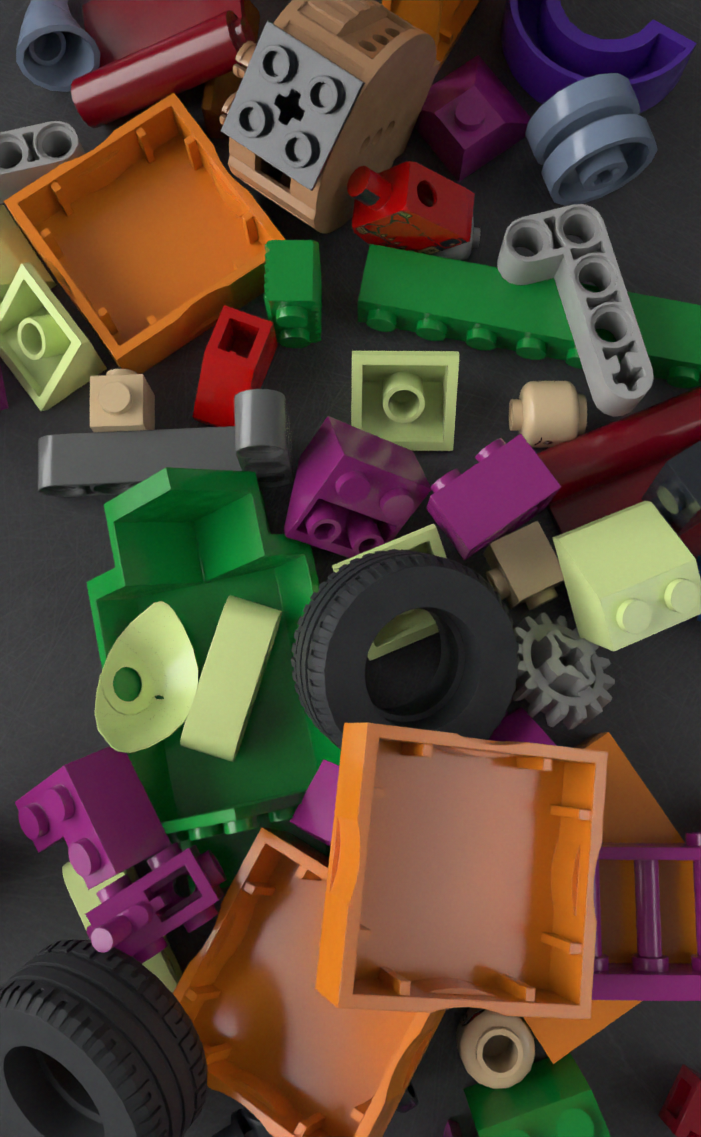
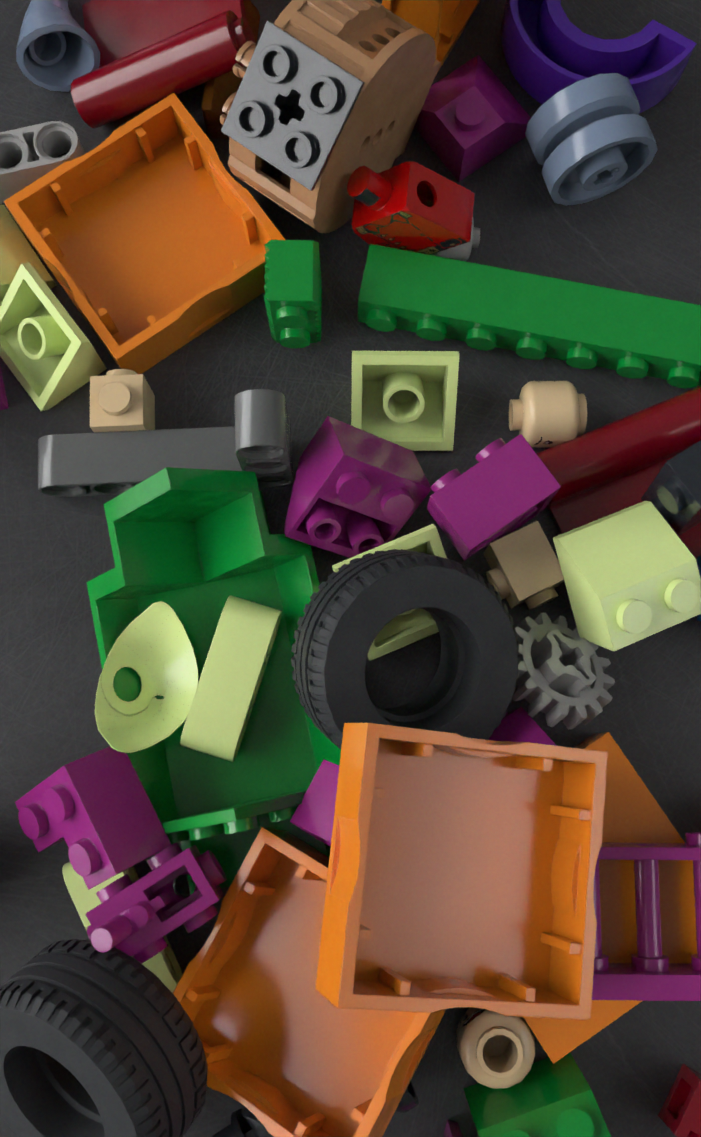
(233, 363): red slope -> none
(585, 310): light grey beam -> none

